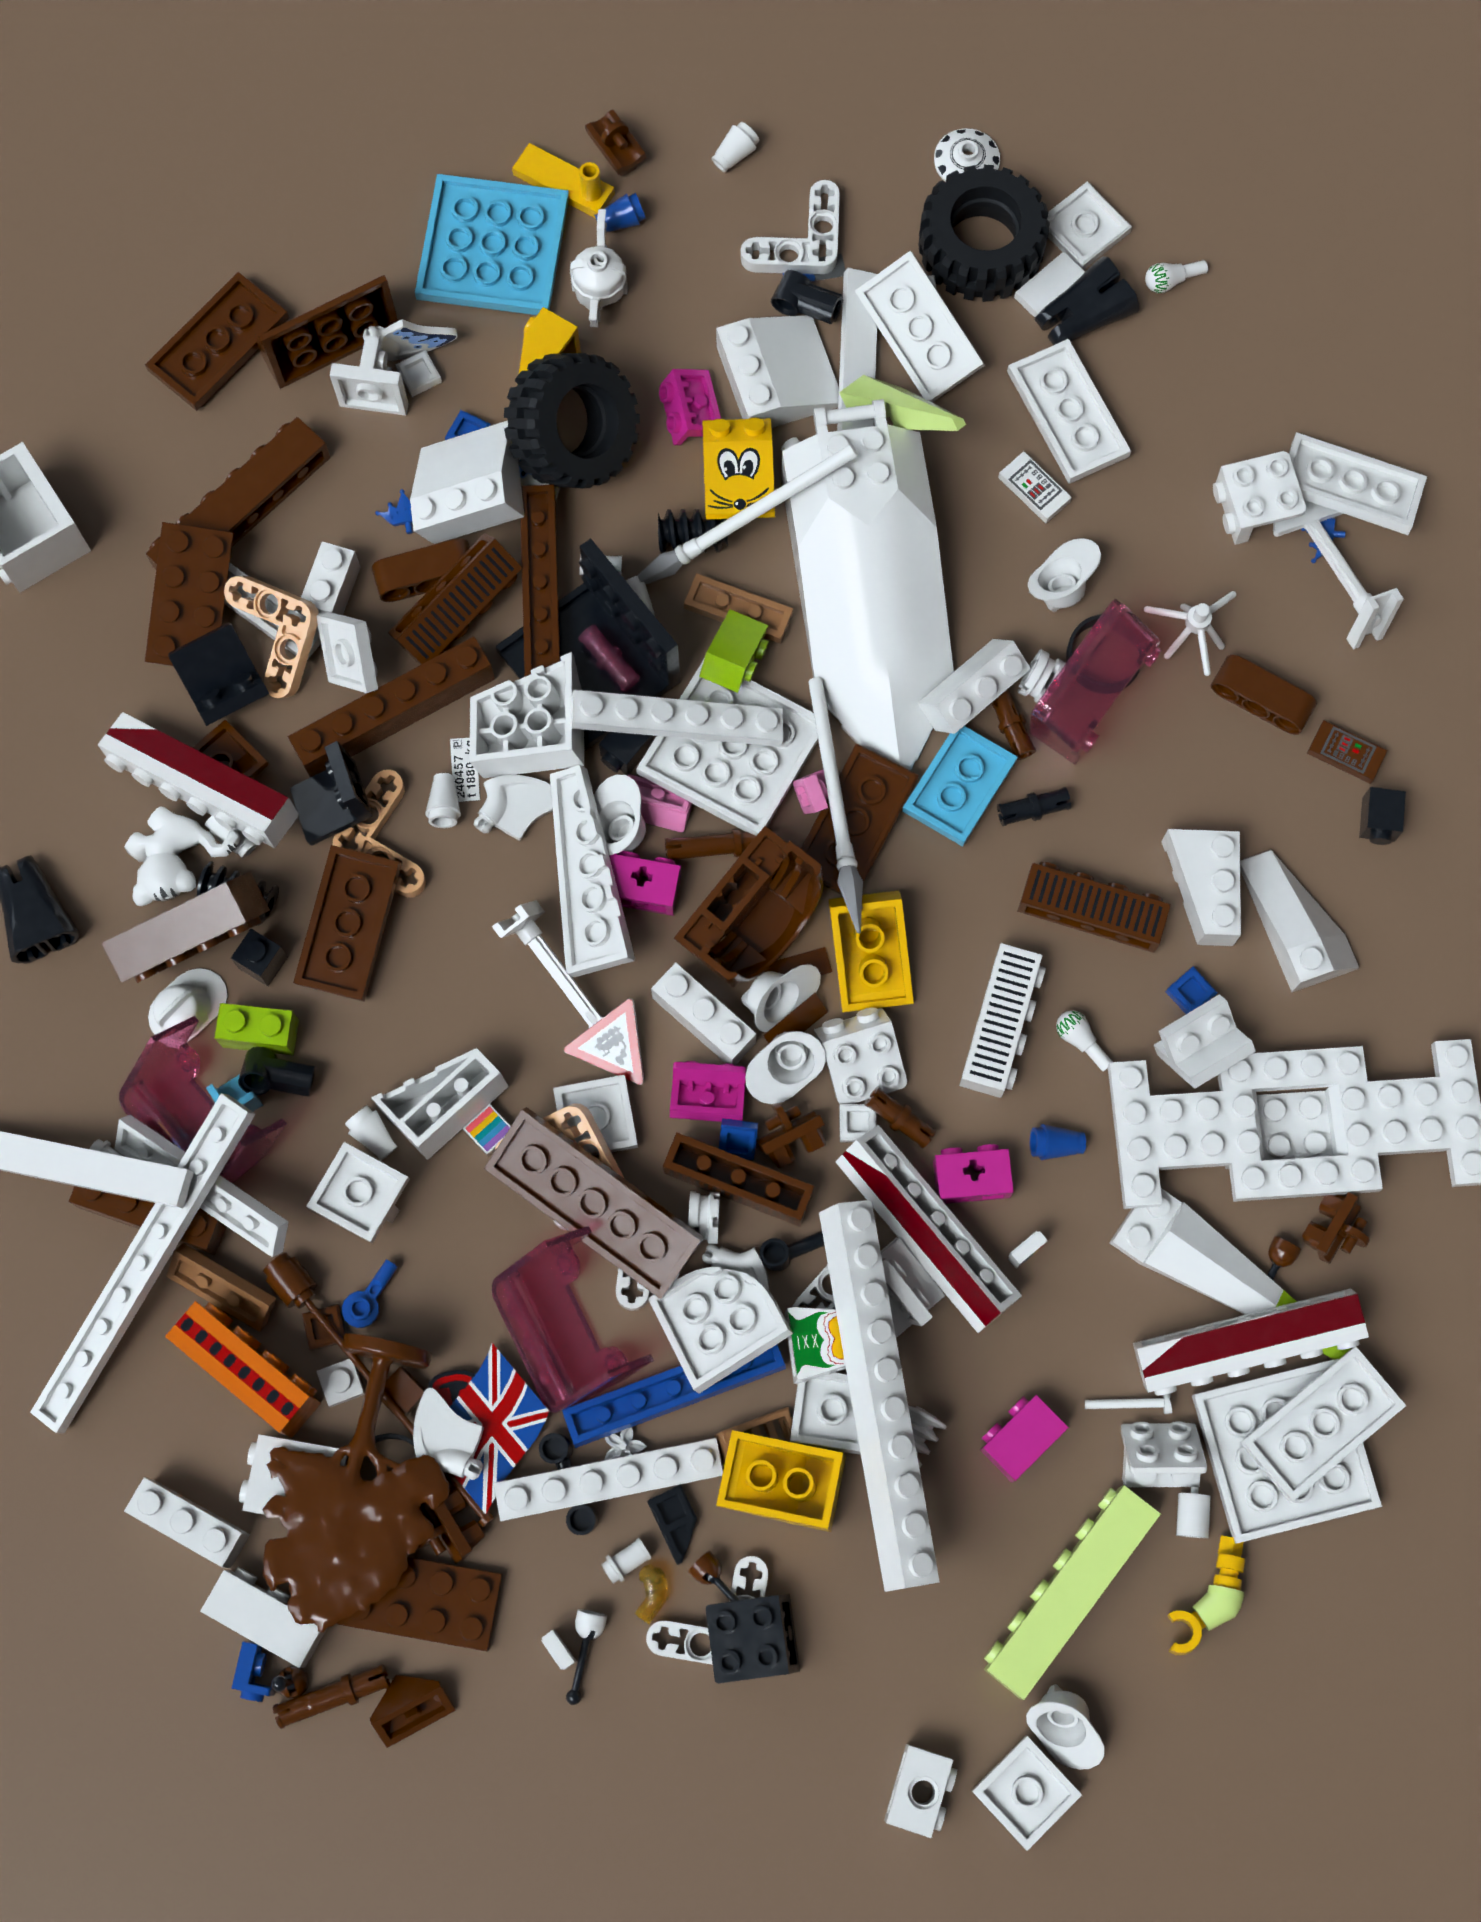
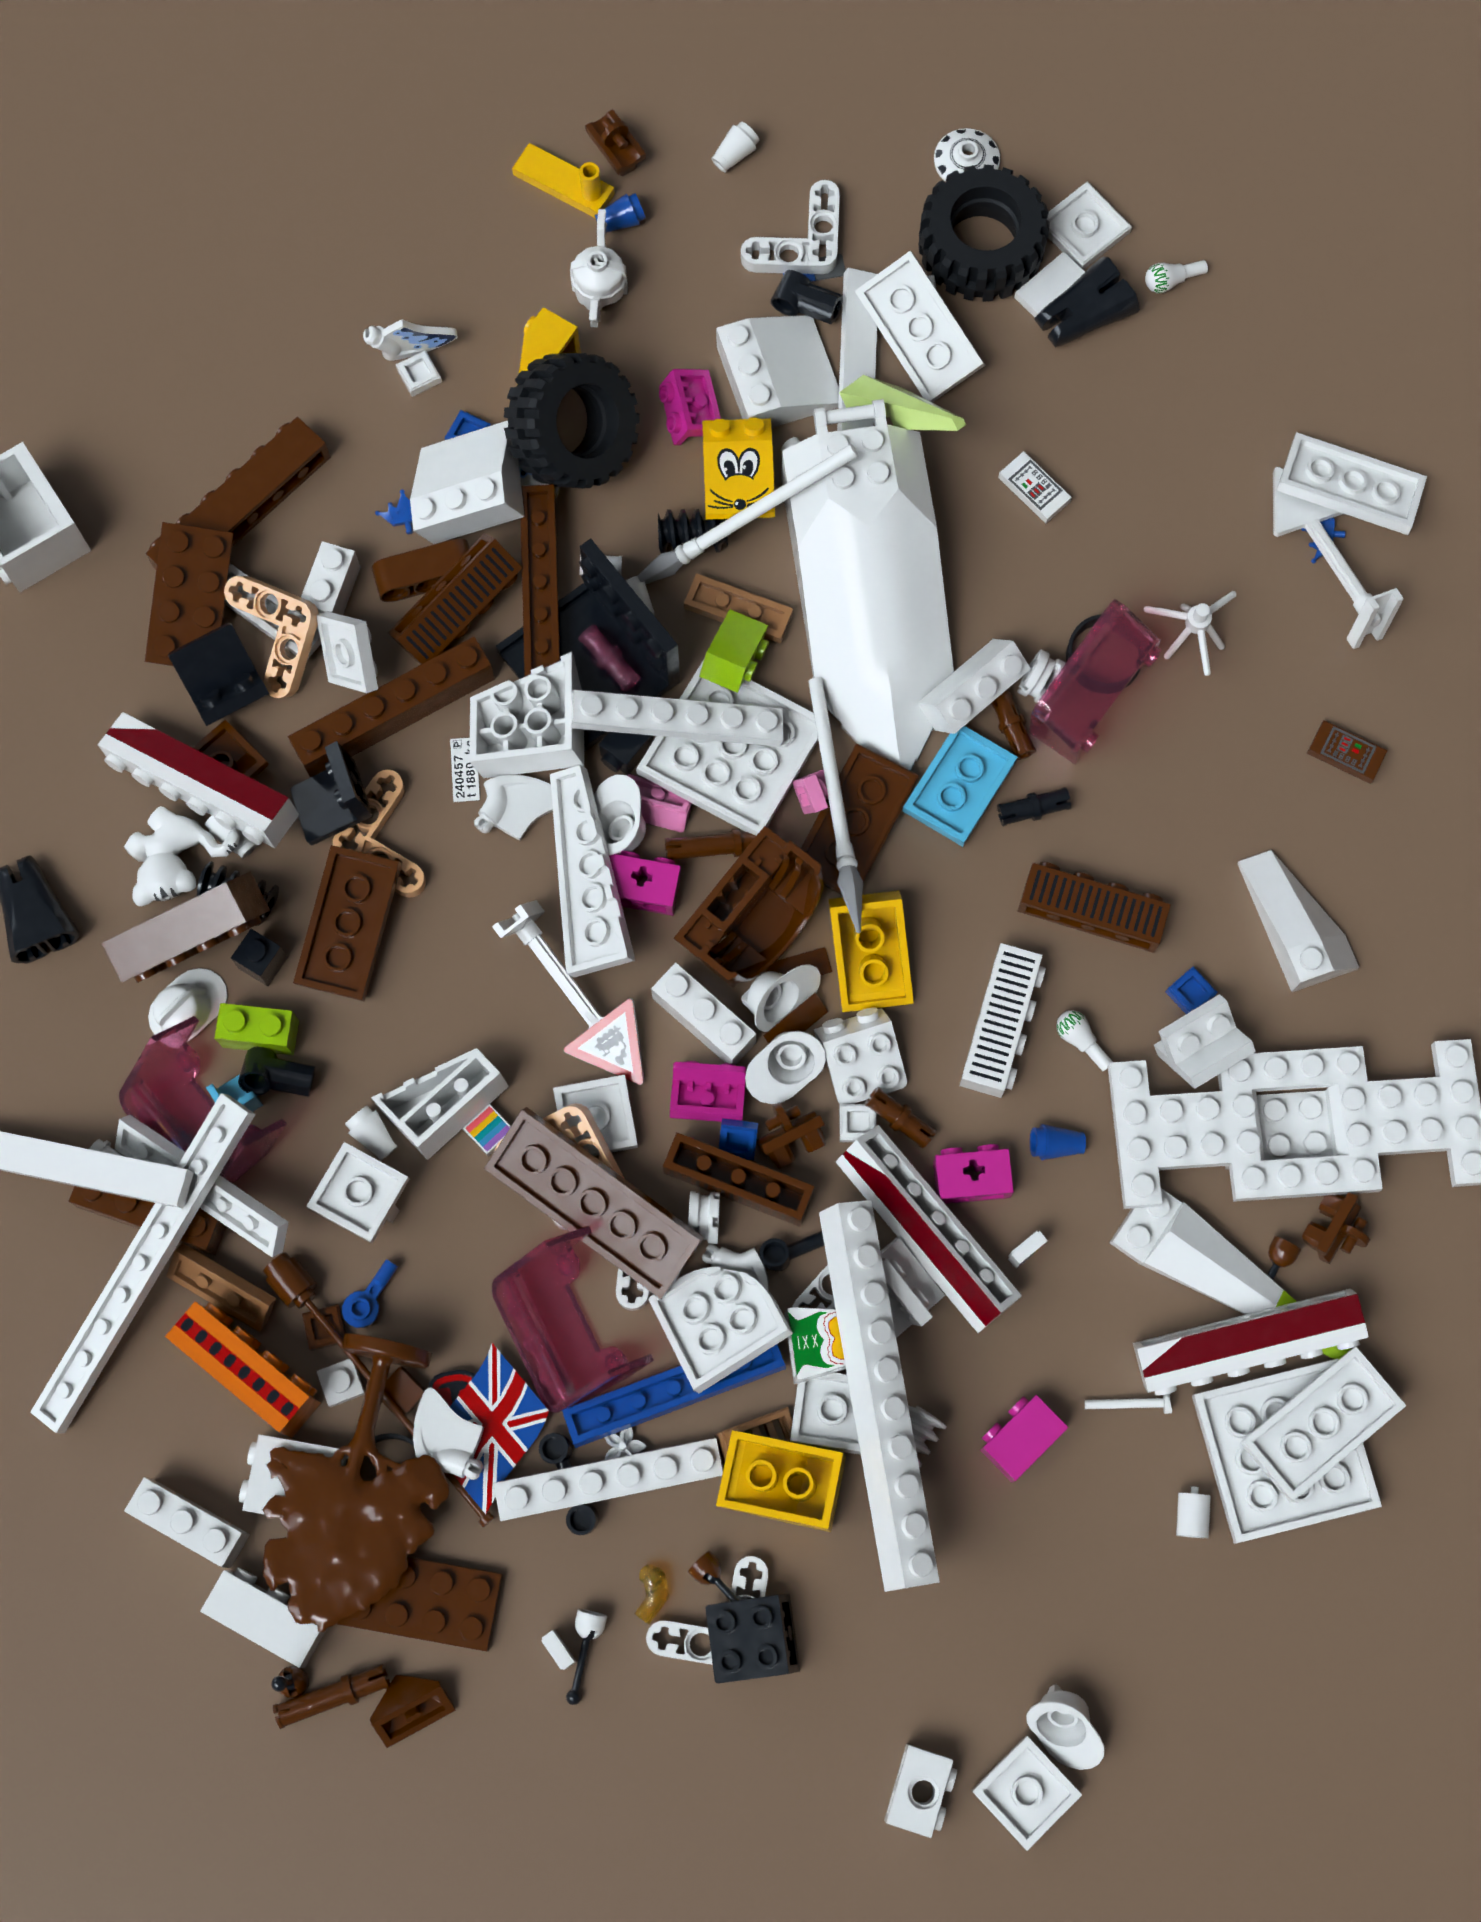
(216, 341): reddish brown plate -> none
(249, 1665): blue bracket -> none
(326, 332): reddish brown slope -> none
(371, 384): white bracket -> none
(443, 802): white cone -> none
(455, 1539): reddish brown hips -> none
(492, 244): medium azure plate -> none
(625, 1561): white pin -> none
(675, 1520): black tile -> none
(1064, 574): white piece -> none
(1068, 411): white plate -> none
(1071, 1592): yellowish green brick -> none
(1162, 1455): white bracket -> none
(1209, 880): white wedge -> none
(1220, 1602): piece -> none
(1258, 494): white bracket -> none
(1263, 694): reddish brown beam -> none
(1382, 815): black brick -> none

